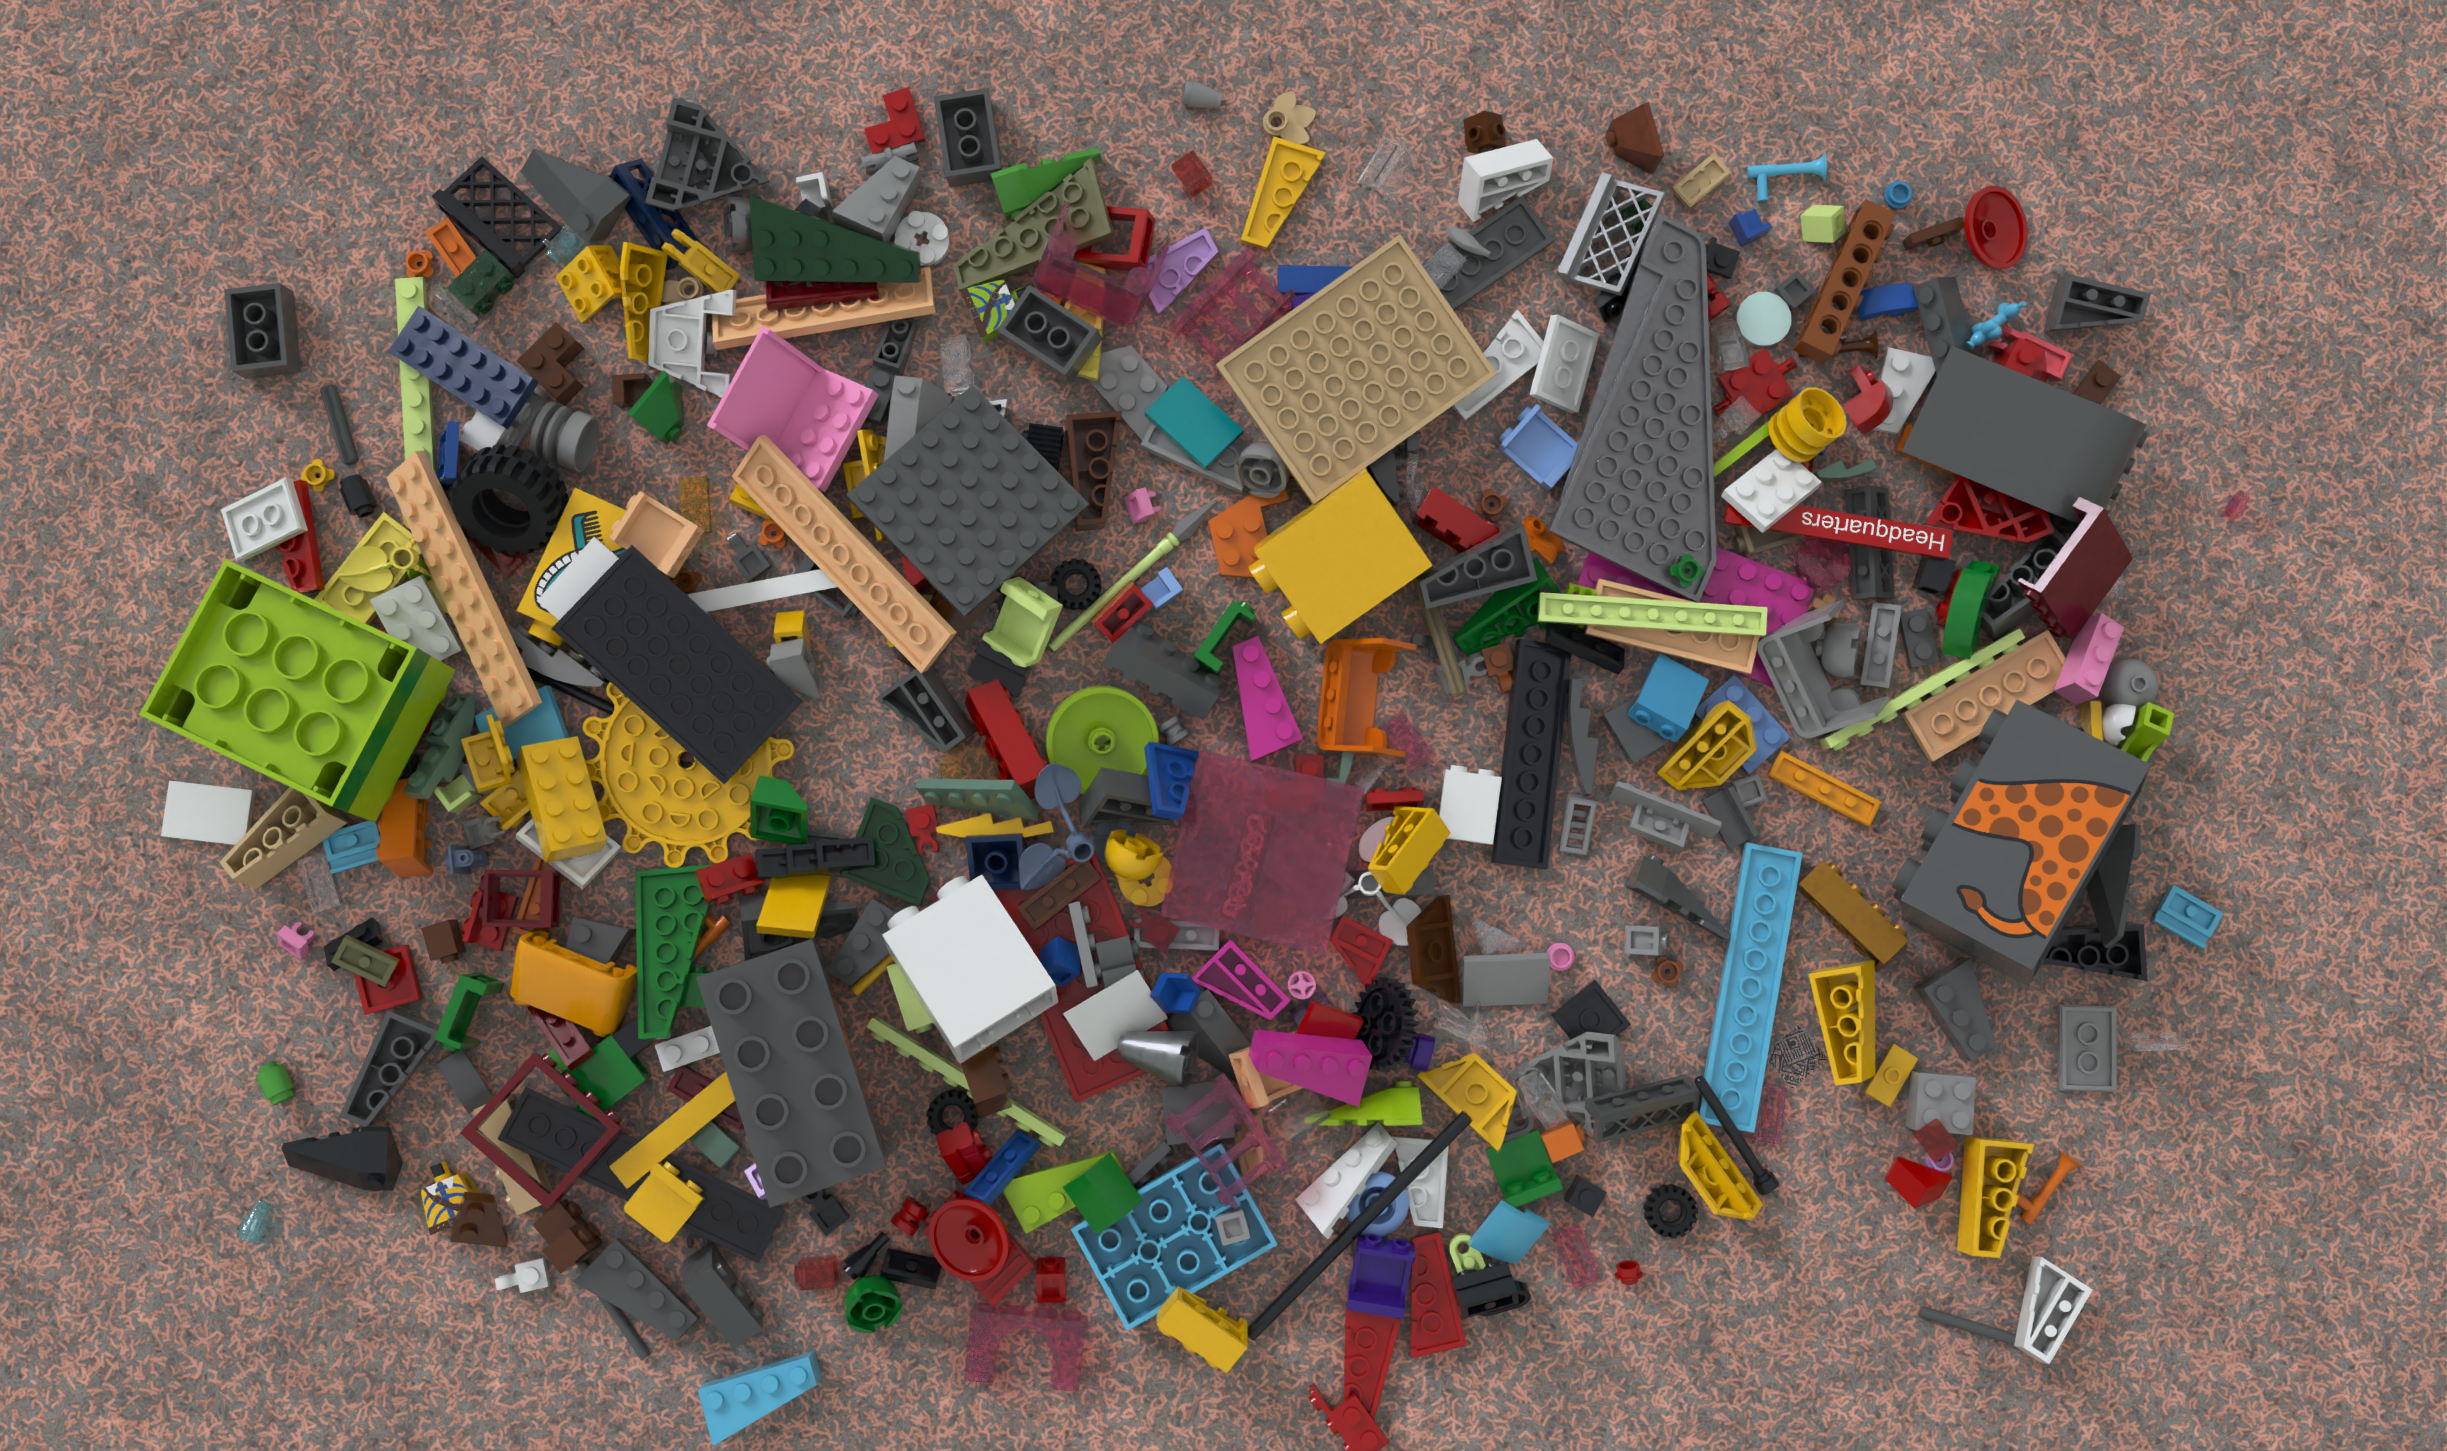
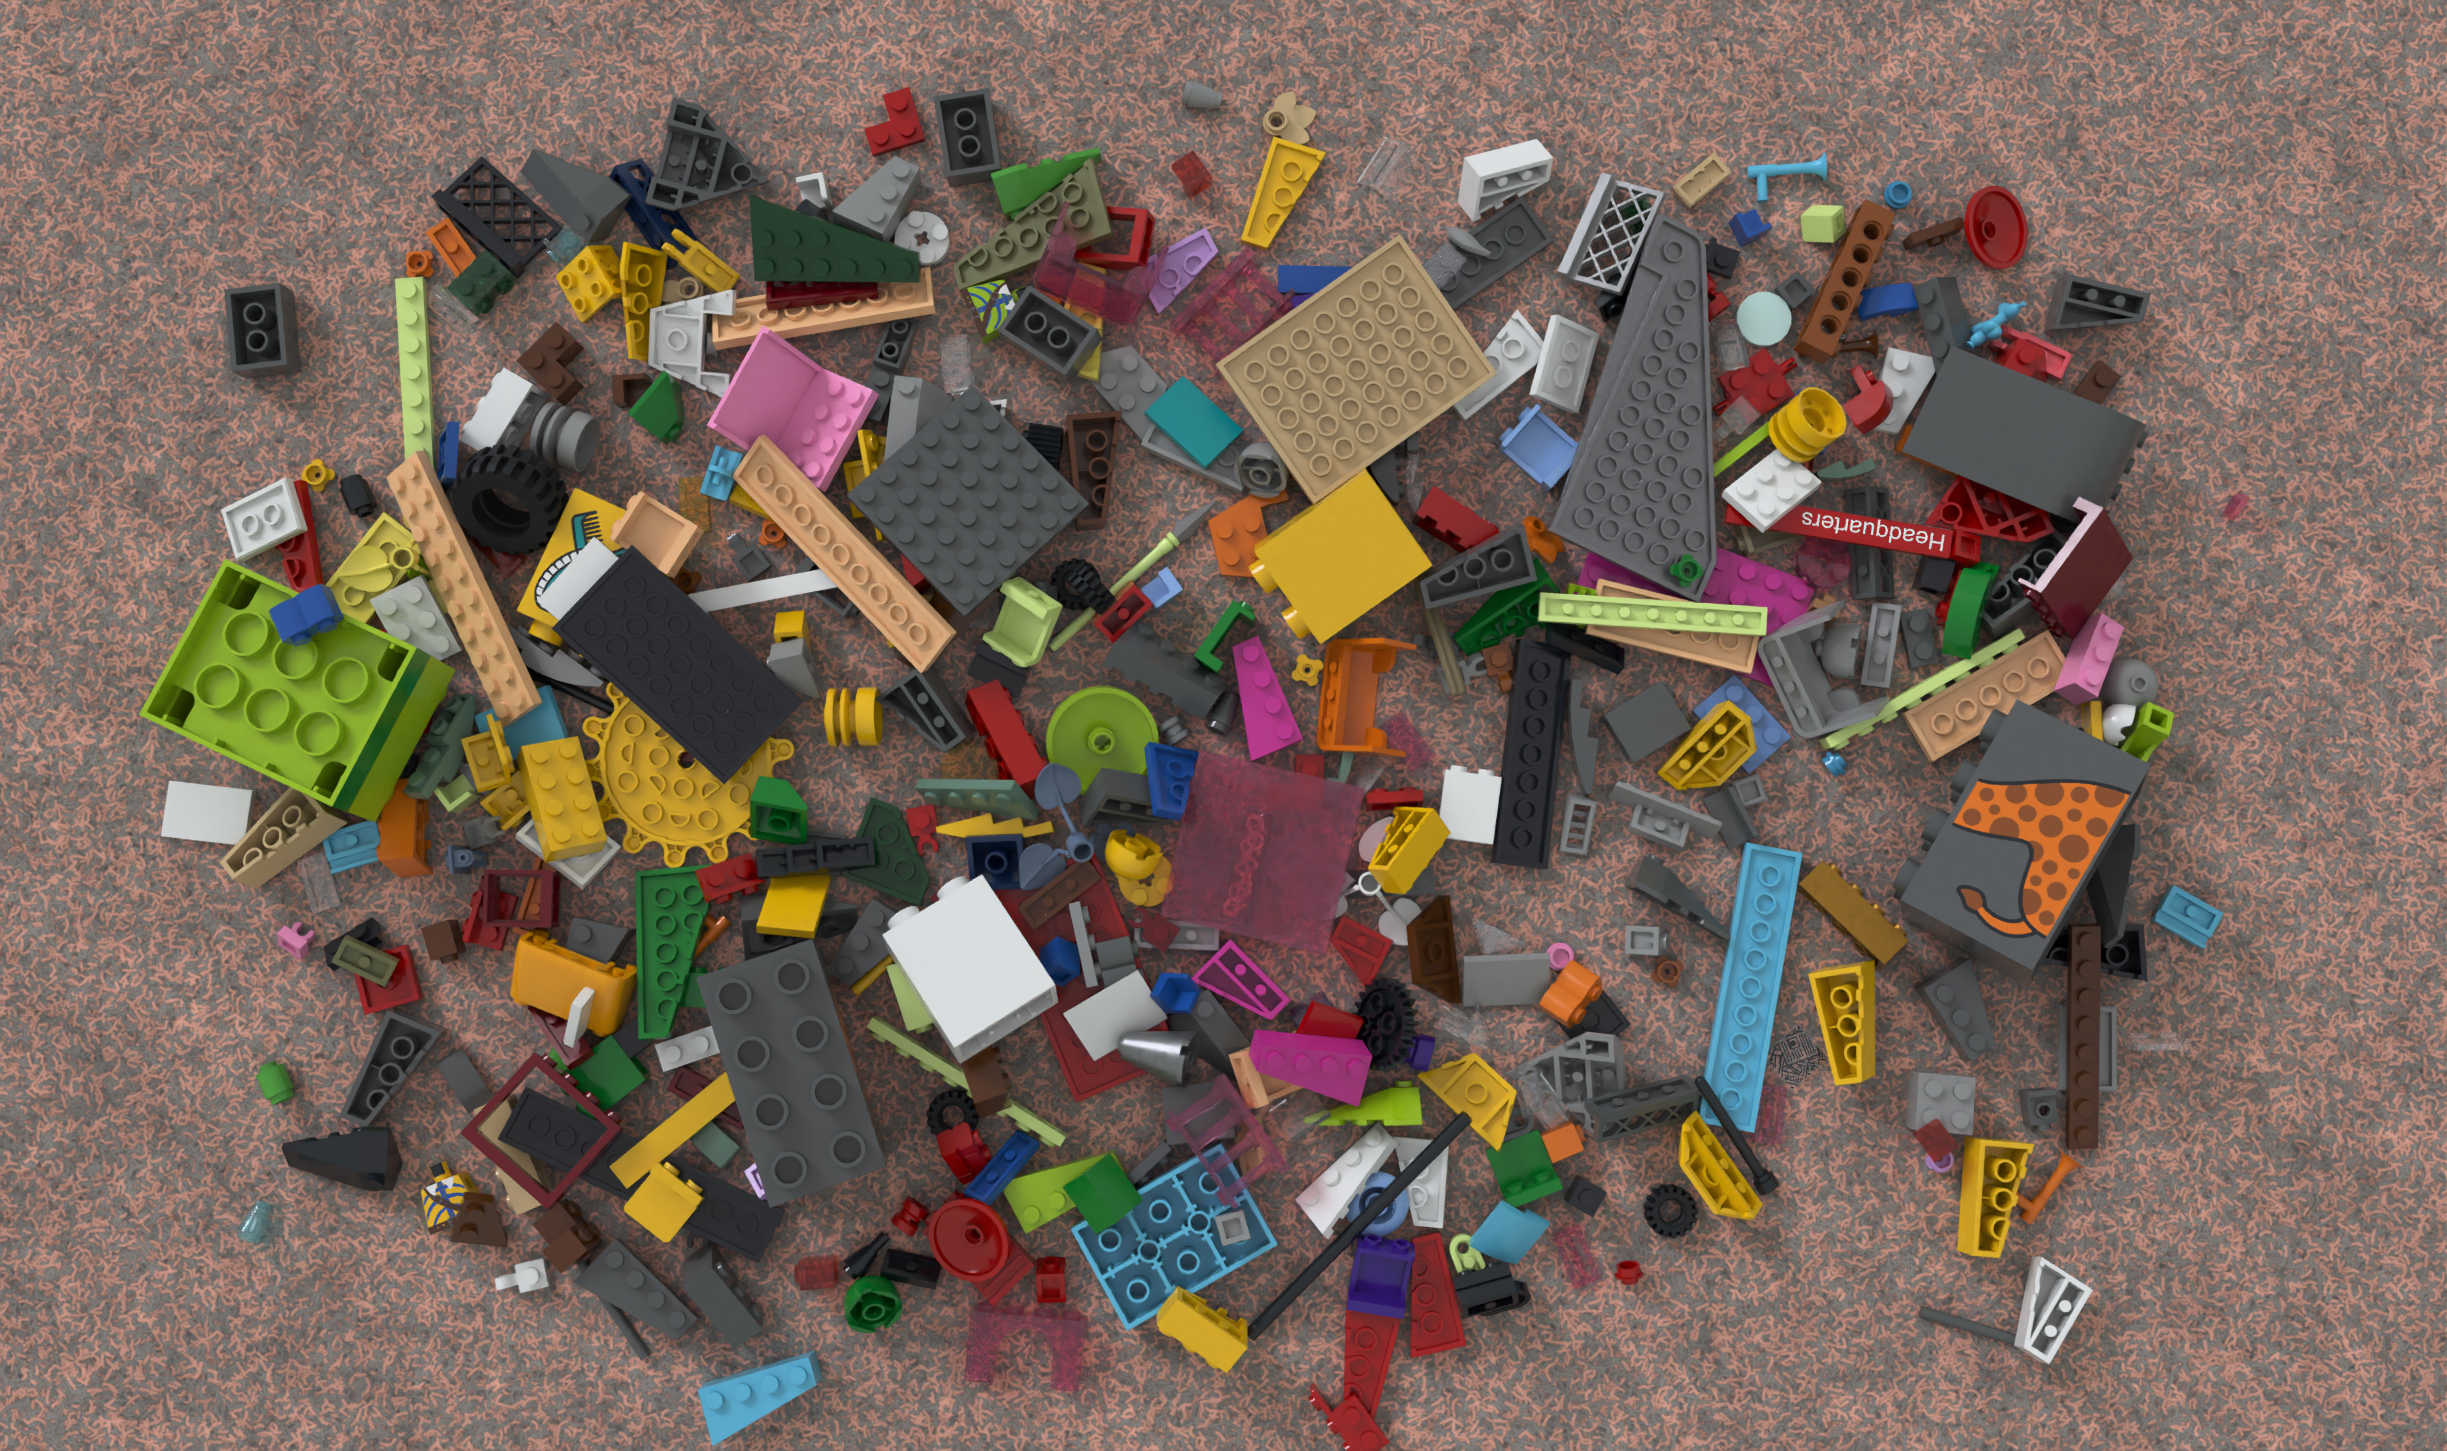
(306, 615): none -> blue brick
(339, 424): dark grey axle -> none
(462, 1008): green panel -> none
(463, 367): dark blue plate -> none
(578, 1016): none -> white tile
(718, 478): none -> medium azure hips
(738, 224): flat silver cylinder -> none
(827, 1212): black plate -> none
(848, 717): none -> yellow wheel
(878, 160): light grey pin -> none
(1090, 589): none -> black tyre
(1140, 505): bright pink tile -> none
(1223, 715): none -> dark grey cone
(1305, 986): bright pink wheel -> none
(1314, 666): none -> yellow plate
(1484, 132): reddish brown brick -> none
(1493, 512): dark orange plate -> none
(1571, 994): none -> orange brick
(1636, 138): copper slope -> none
(1668, 698): dark azure panel -> none
(1824, 789): light orange tile -> none
(1835, 764): none -> dark azure plate
(1890, 1075): yellow plate -> none
(1917, 1182): red slope -> none
(1965, 549): none -> red panel
(2032, 1100): none -> dark grey brick
(2083, 1036): none -> reddish brown plate

